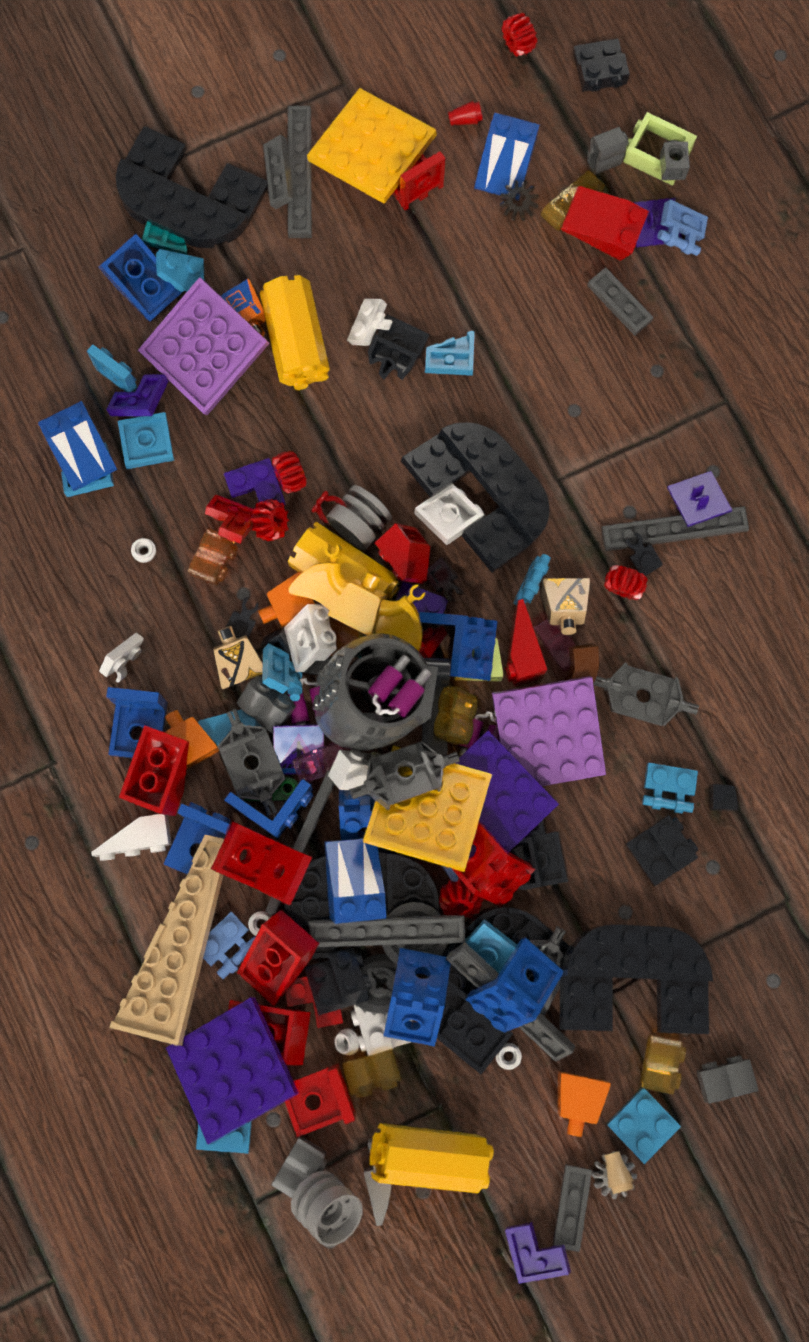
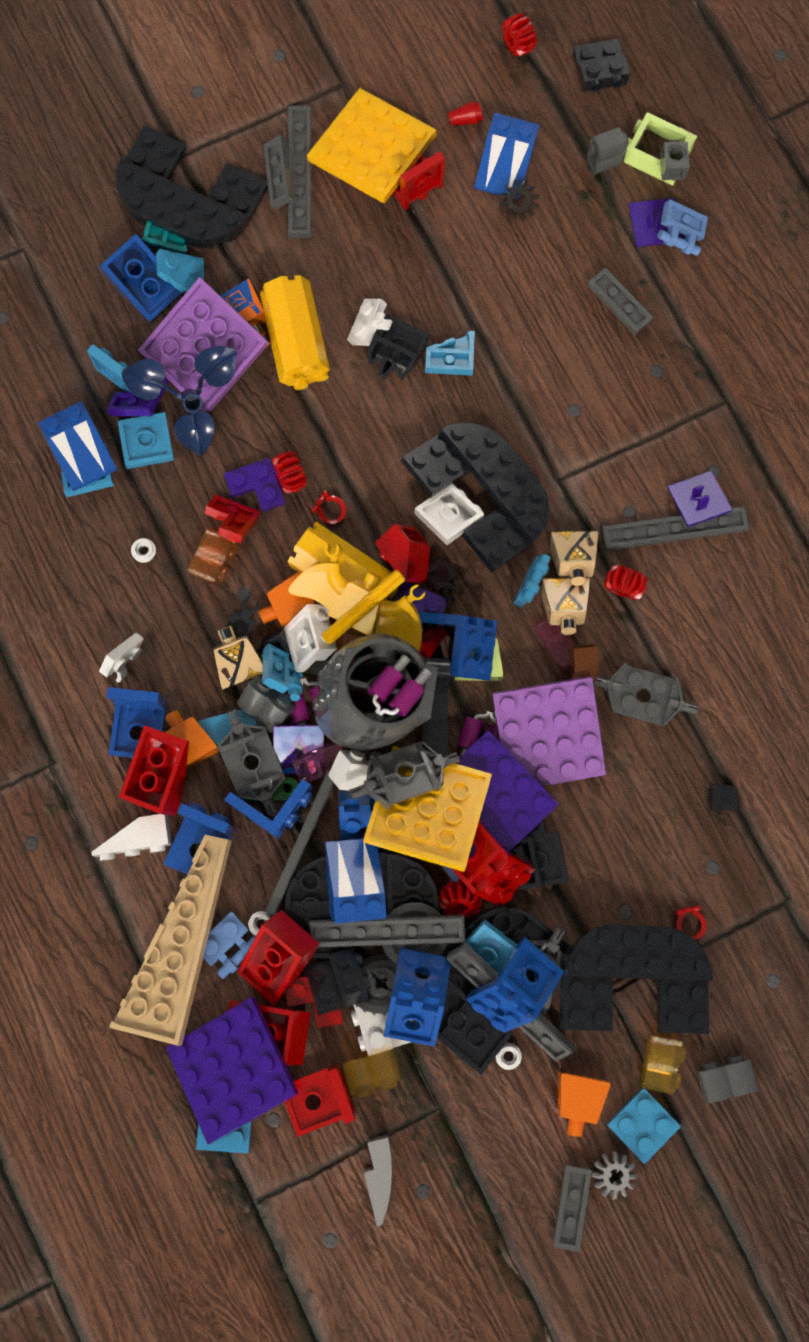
(193, 430): none -> dark blue plant
(262, 863): red bracket -> none
(269, 520): red gear -> none
(301, 1162): dark grey brick -> none
(326, 1208): light grey wheel -> none
(347, 1042): white plate -> none
(362, 513): light grey wheel -> none
(363, 607): none -> yellow axle
(430, 1158): yellow brick -> none
(455, 715): clear yellow brick -> none
(525, 657): red slope -> none
(532, 1262): dark purple plate -> none
(557, 208): clear yellow plate -> none
(574, 554): none -> tan torso
(605, 222): red slope -> none
(617, 1173): tan cone -> none
(644, 558): black plate -> none
(662, 850): black plate -> none
(670, 780): dark azure plate -> none
(695, 911): none -> red piece

